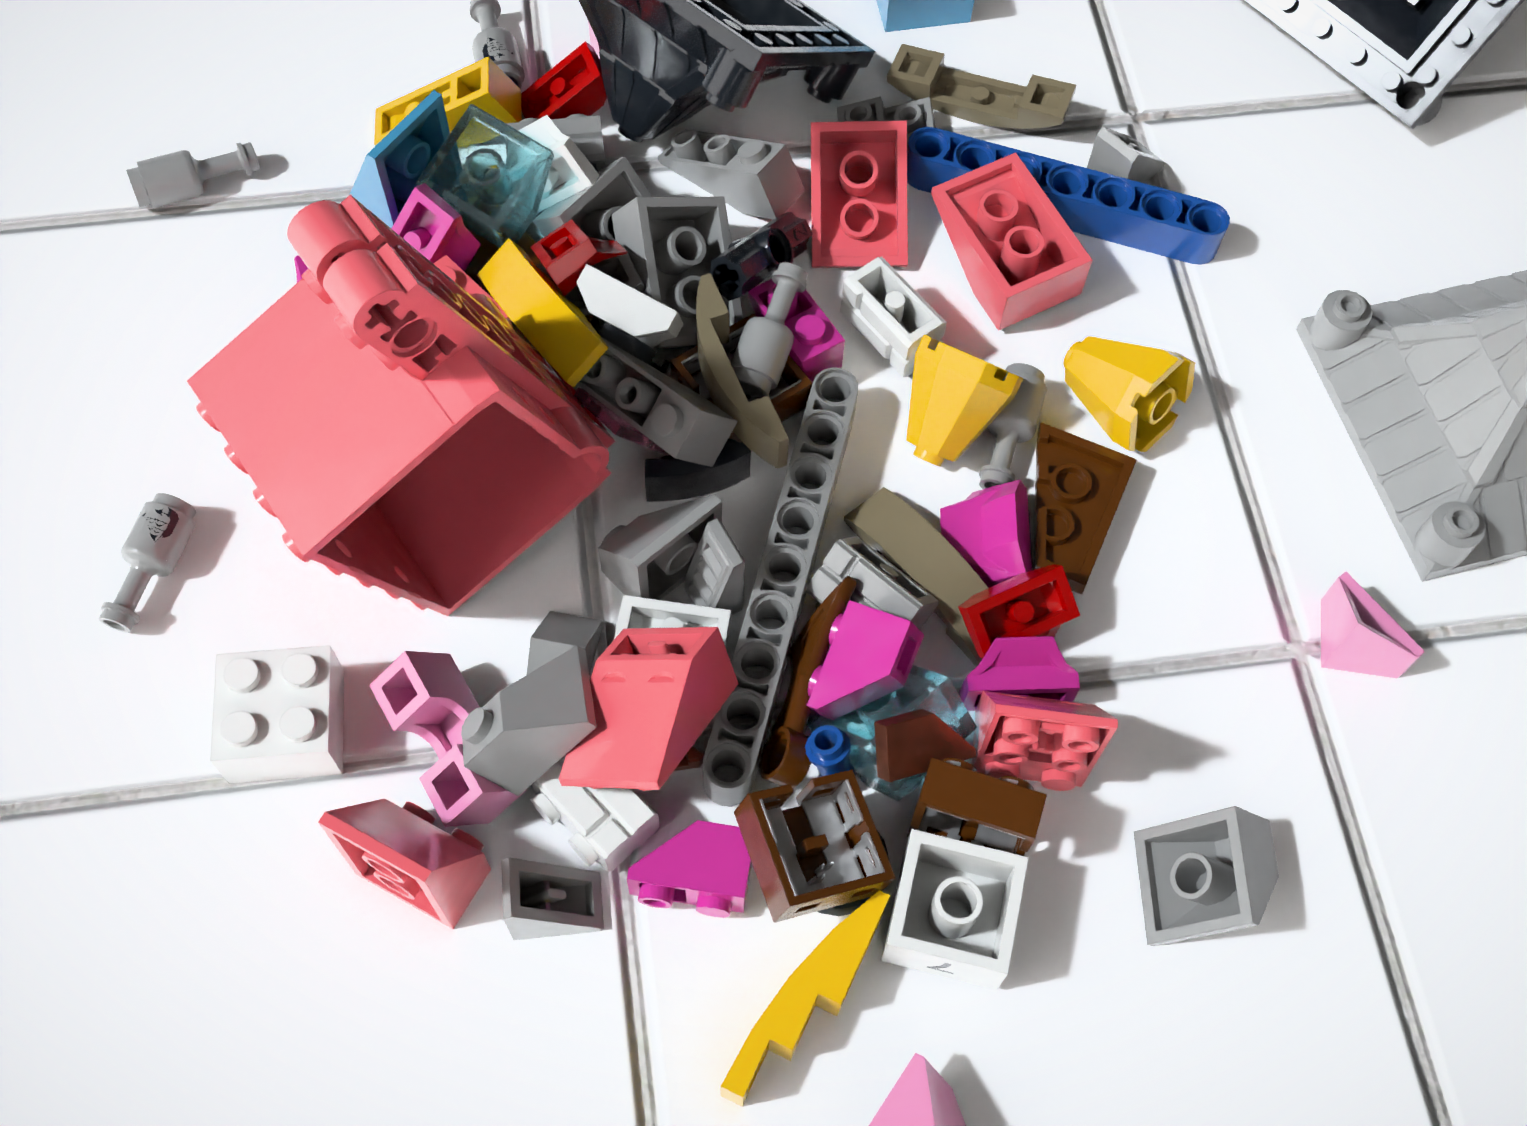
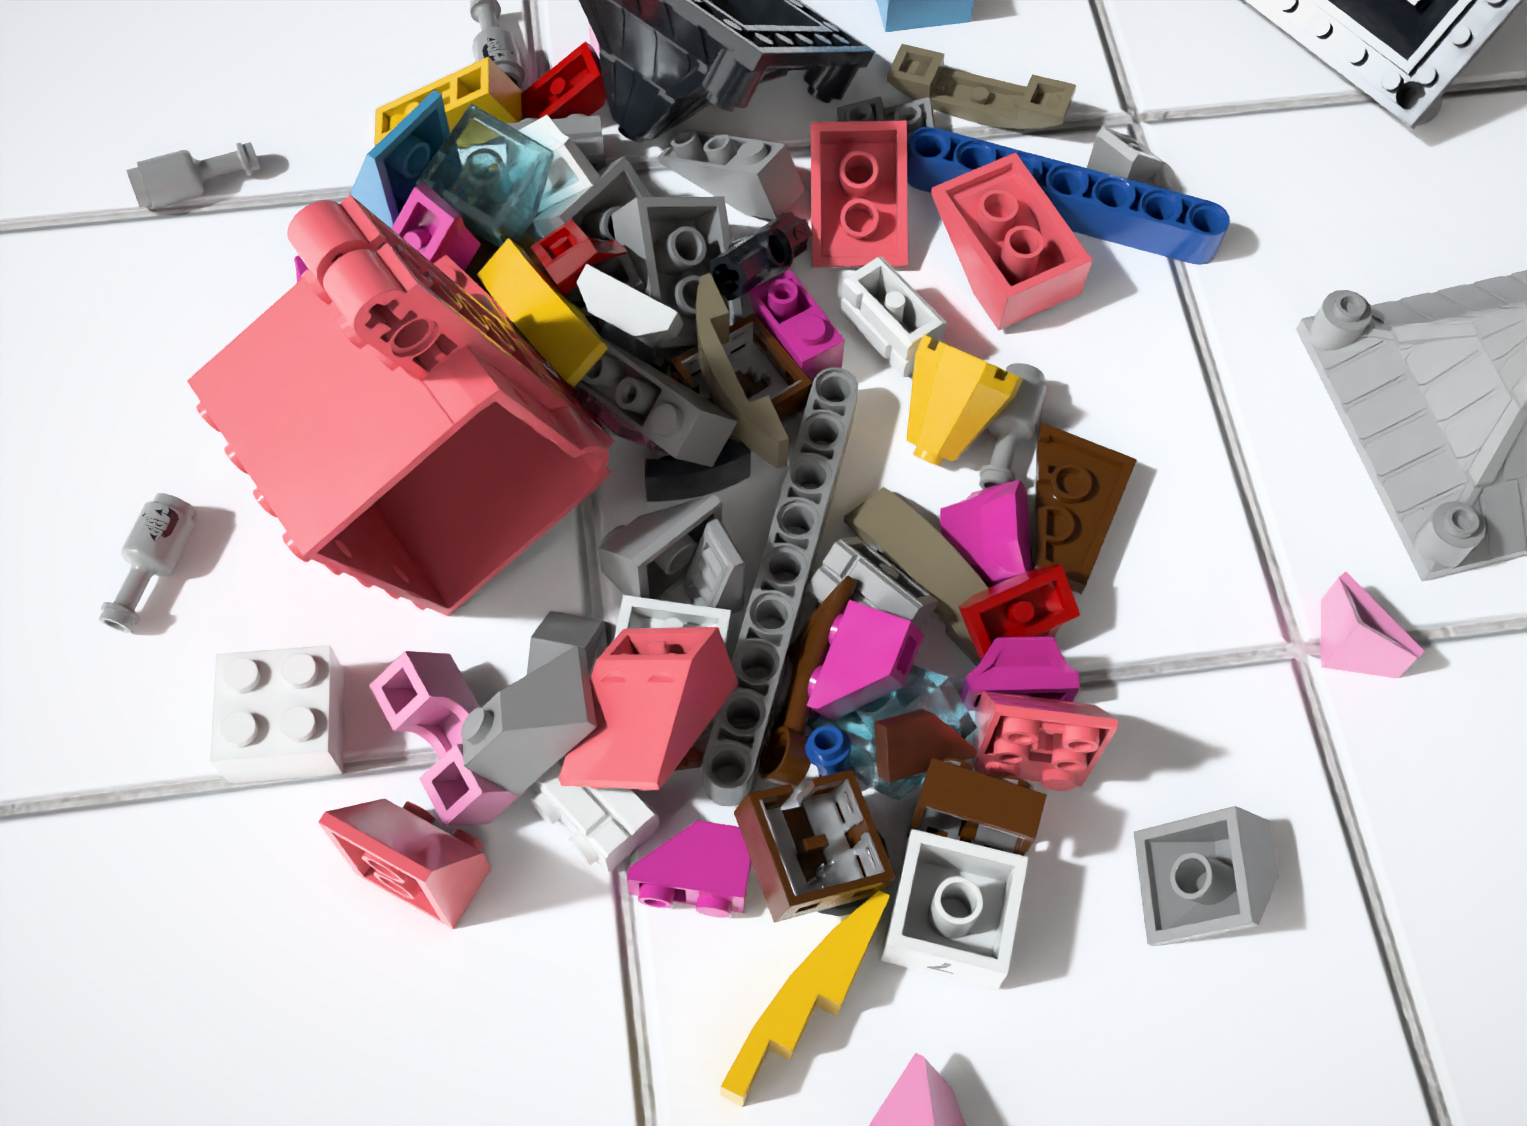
(550, 899): light grey slope -> none
(766, 339): light grey piece -> none
(1129, 388): yellow cone -> none

